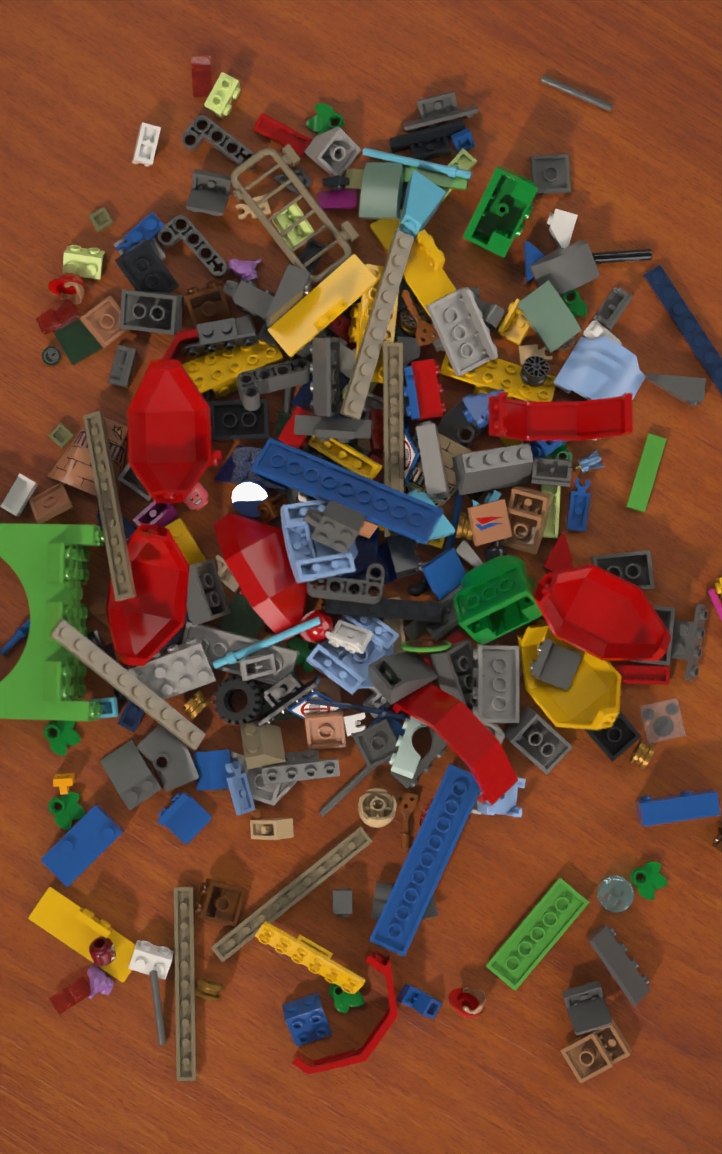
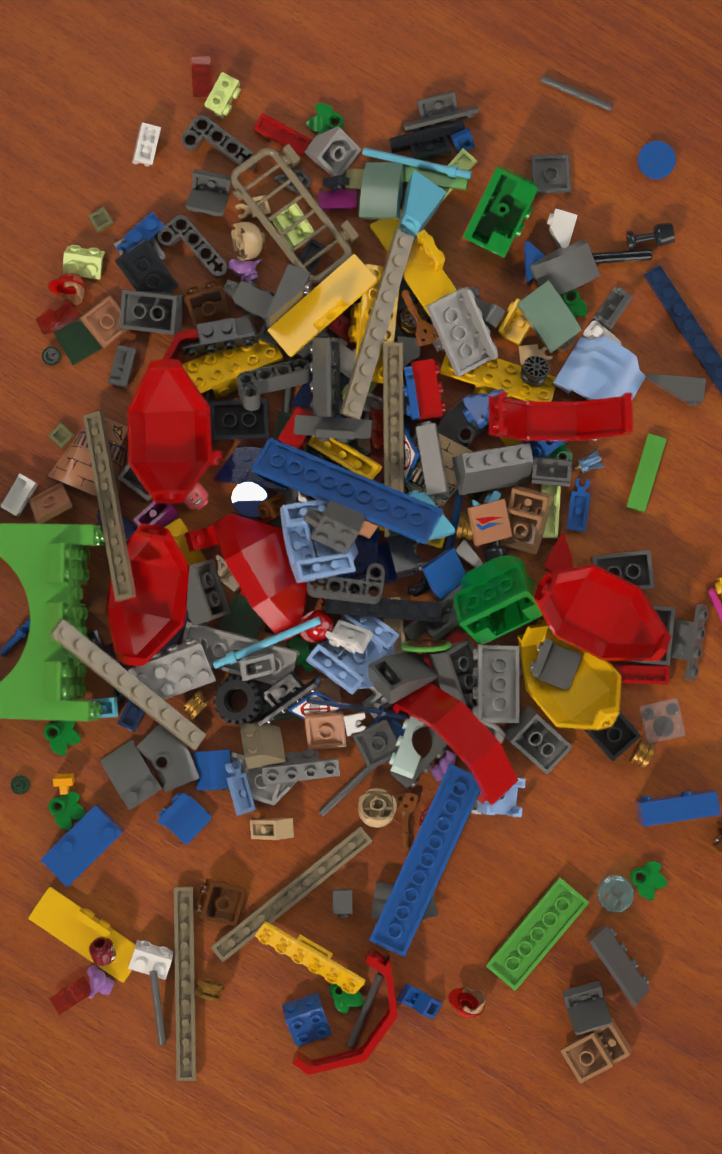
(20, 784): none -> clear green tile
(201, 538): none -> red slope
(247, 240): none -> tan cylinder
(365, 1010): none -> dark grey bar
(439, 769): none -> medium lavender animal
(656, 160): none -> blue tile
(662, 235): none -> black piece

